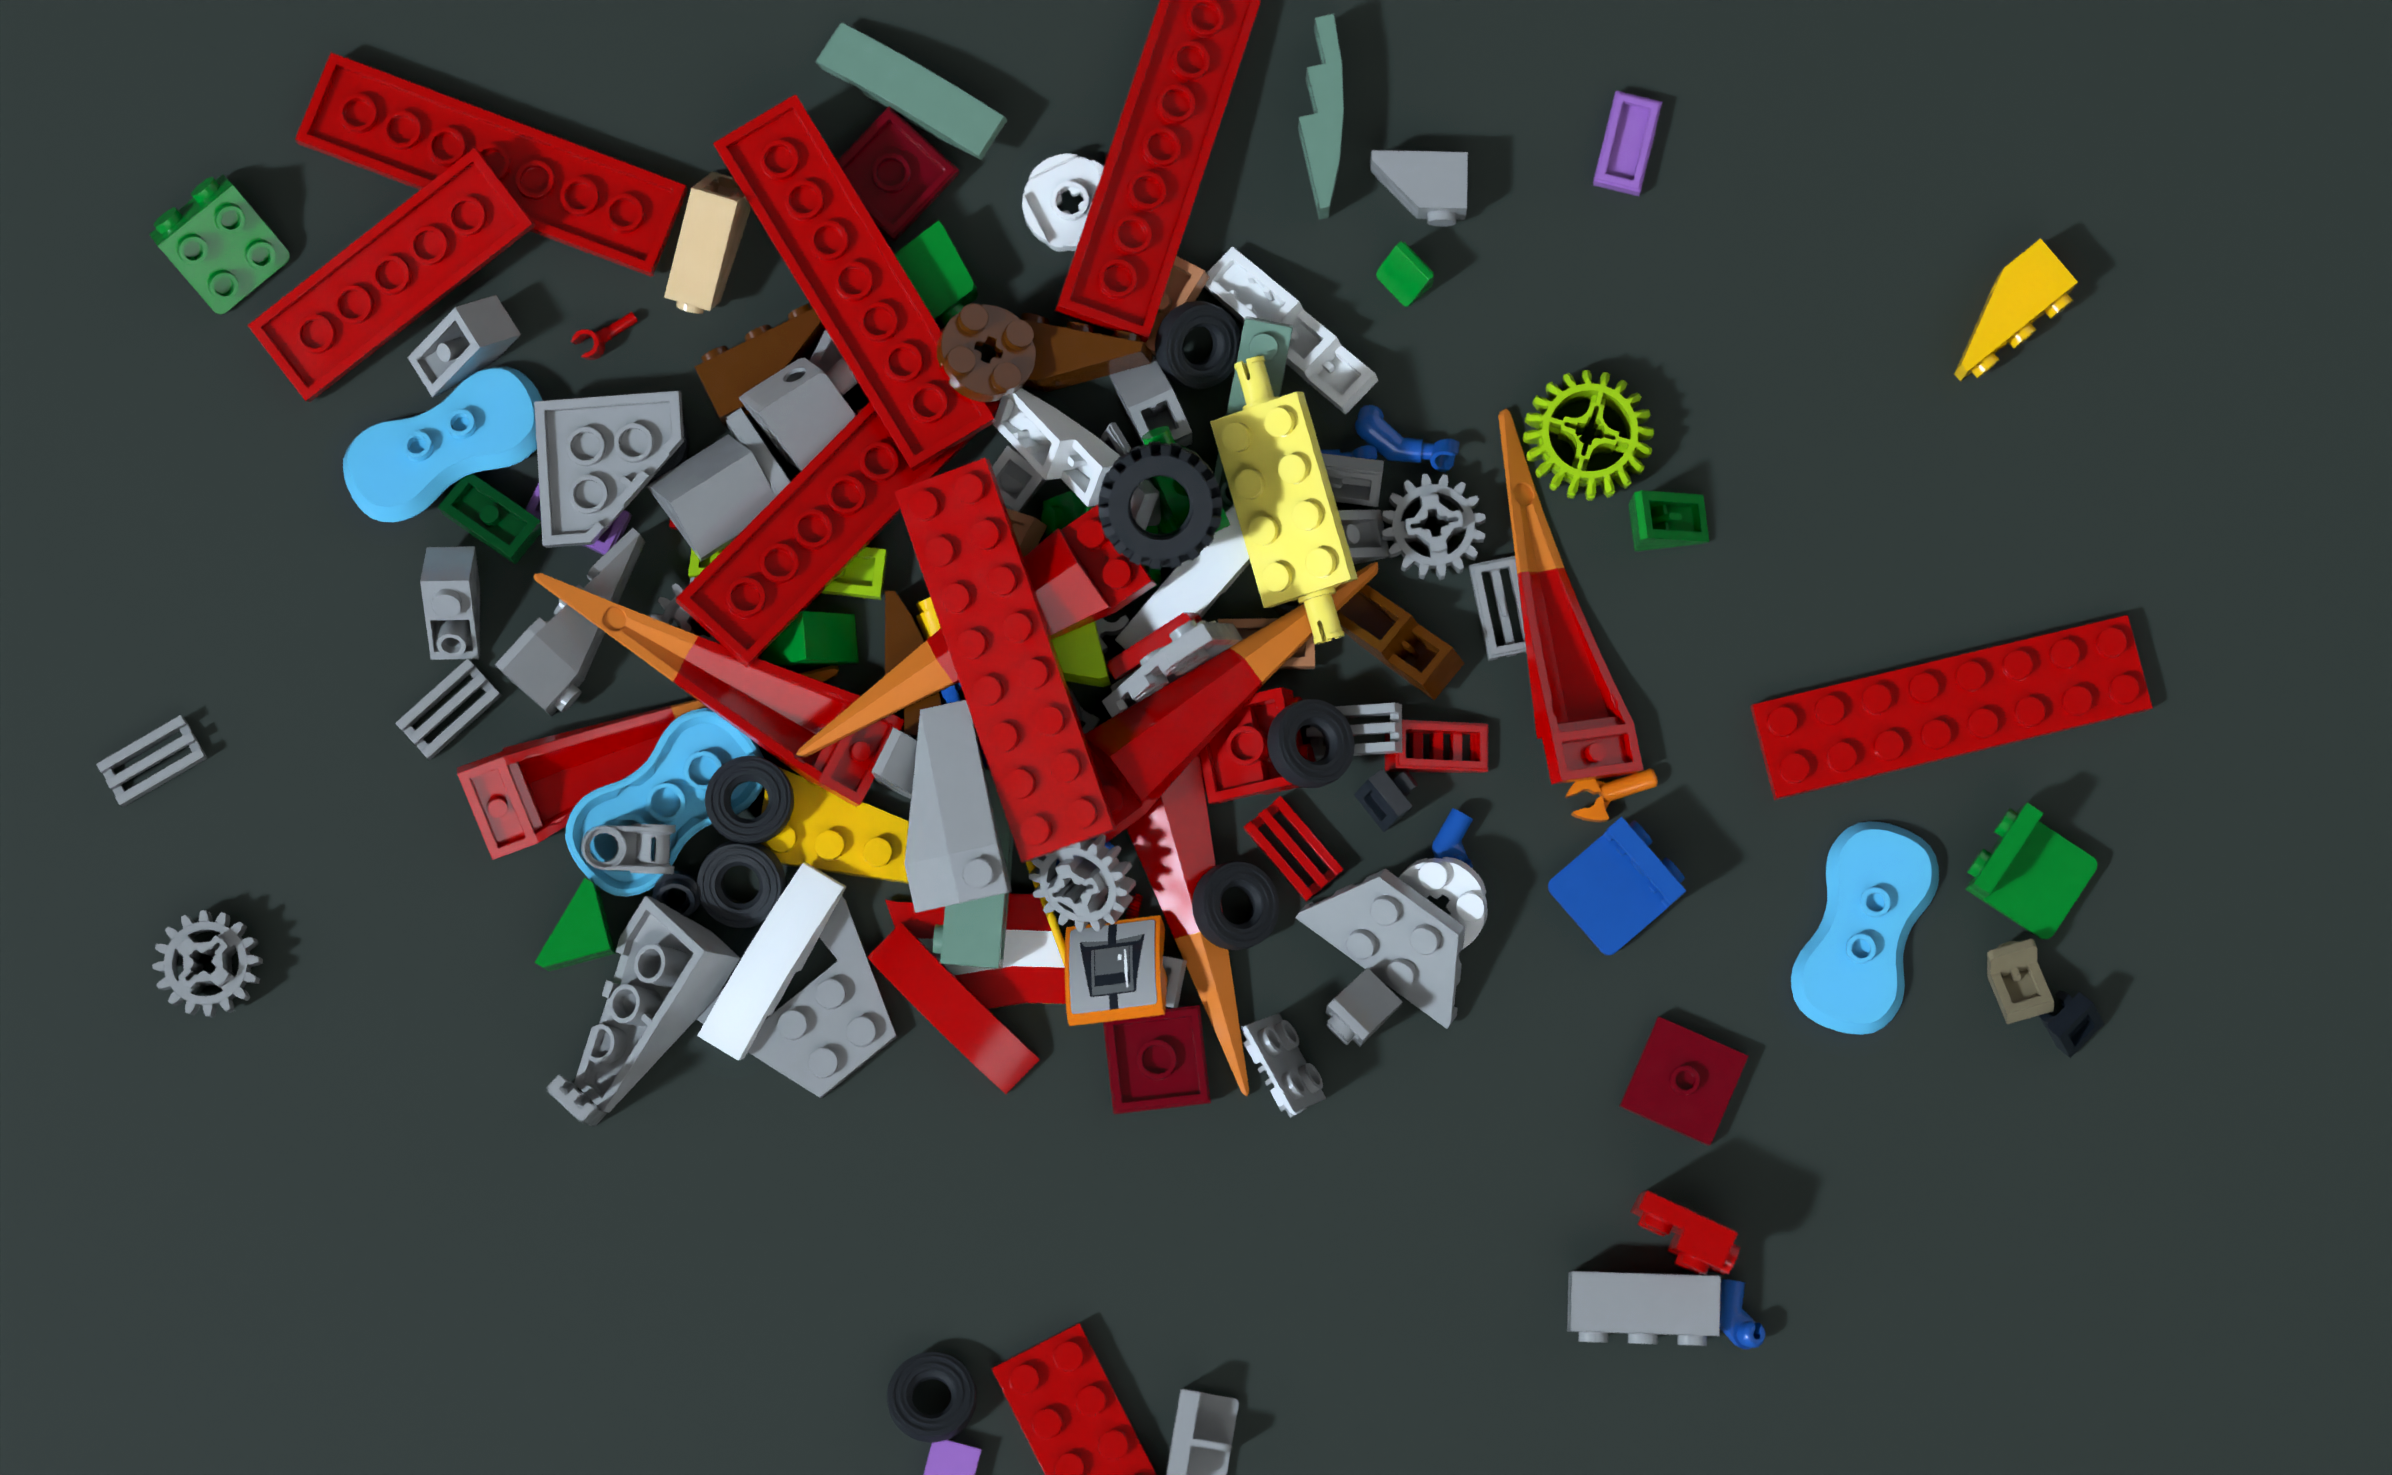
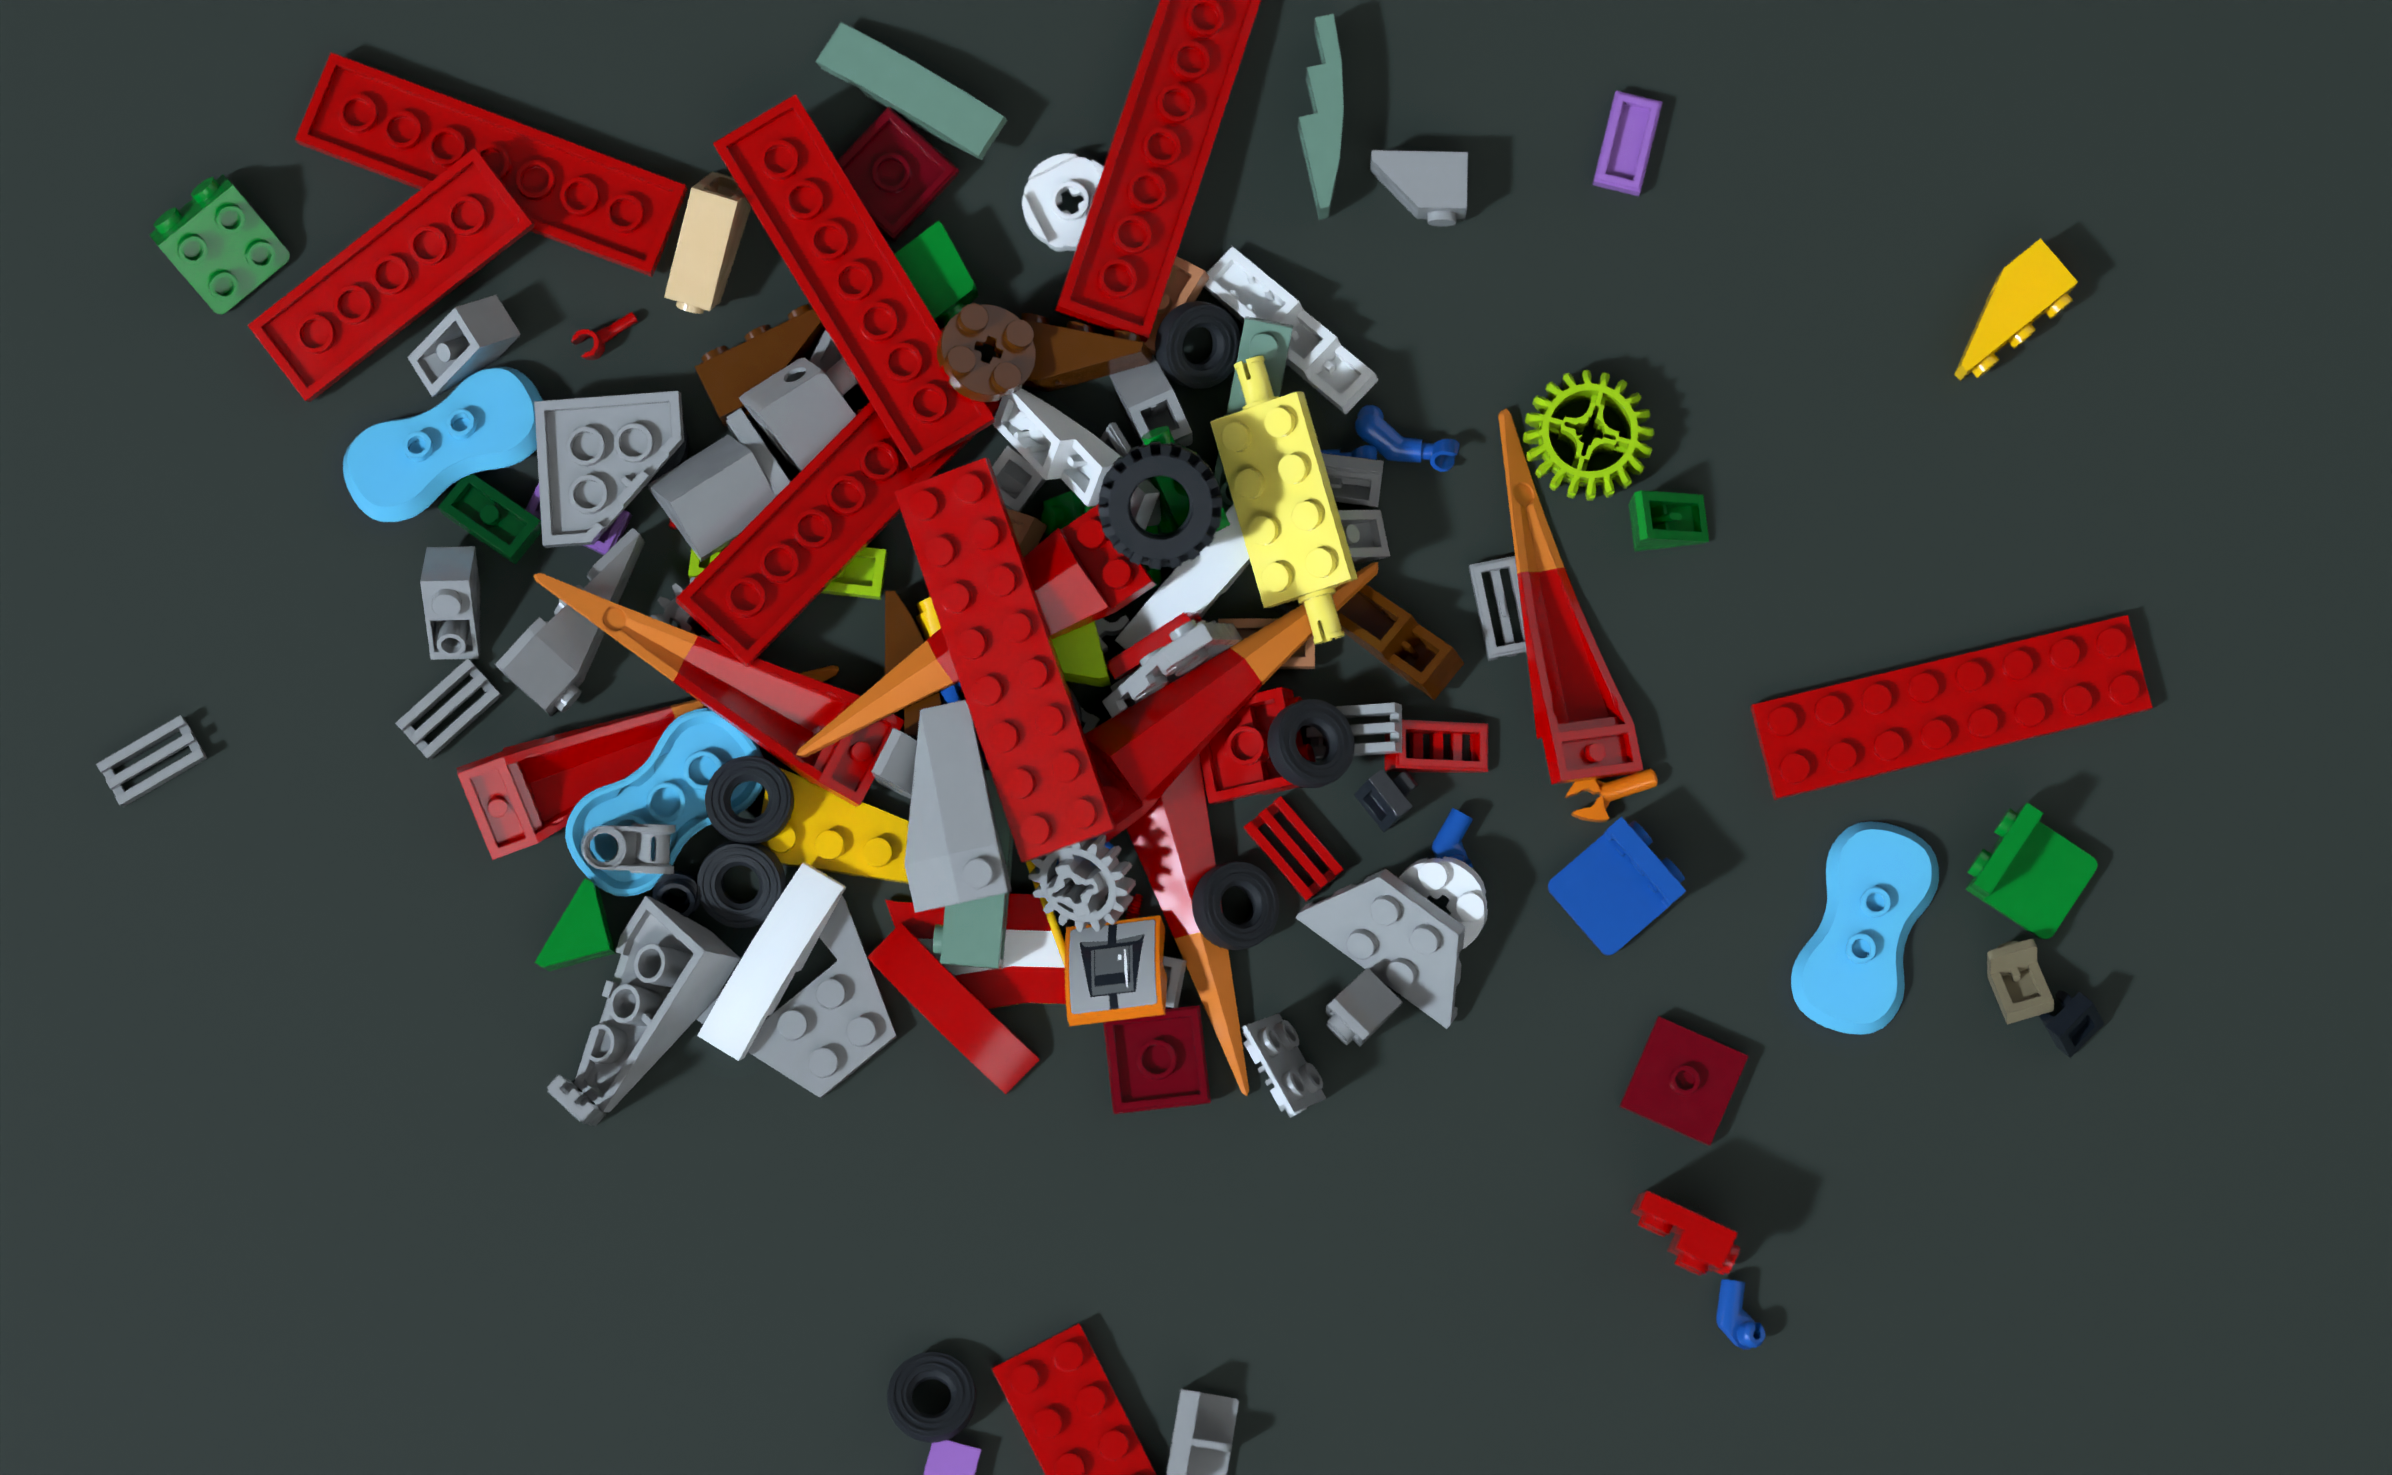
(221, 949): light grey gear -> none
(815, 641): green slope -> none
(1405, 274): green slope -> none
(1455, 523): light grey gear -> none
(1643, 1306): light grey brick -> none

